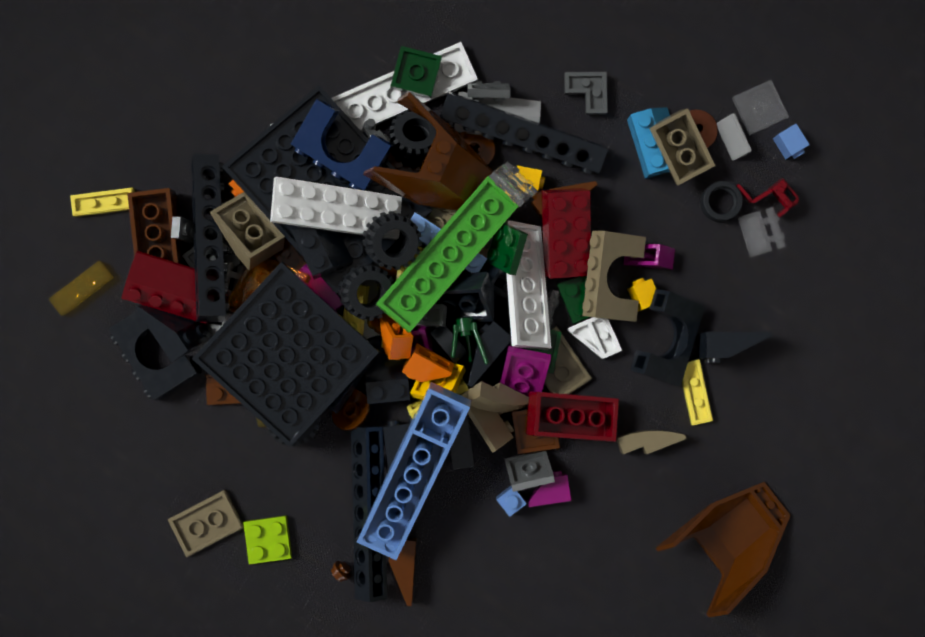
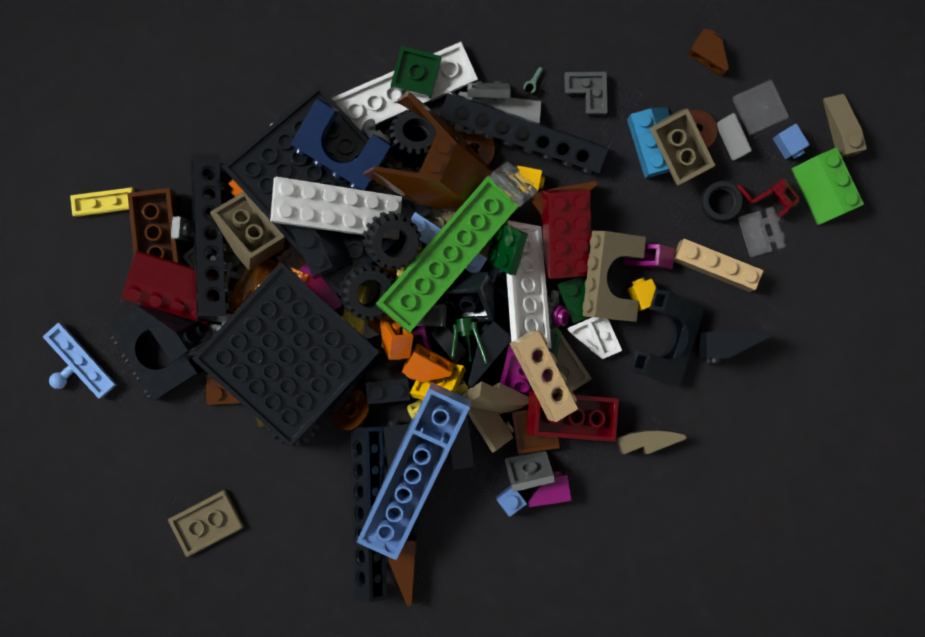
(78, 361): none -> light blue plate
(81, 288): clear yellow tile -> none
(267, 539): lime plate -> none
(341, 571): reddish brown plate -> none
(524, 349): none -> tan brick
(534, 80): none -> sand green hand
(560, 316): none -> magenta plate
(696, 394): light yellow tile -> none
(710, 52): none -> reddish brown slope
(717, 265): none -> tan brick
(740, 540): reddish brown windscreen -> none
(827, 186): none -> bright green slope
(844, 126): none -> dark tan slope

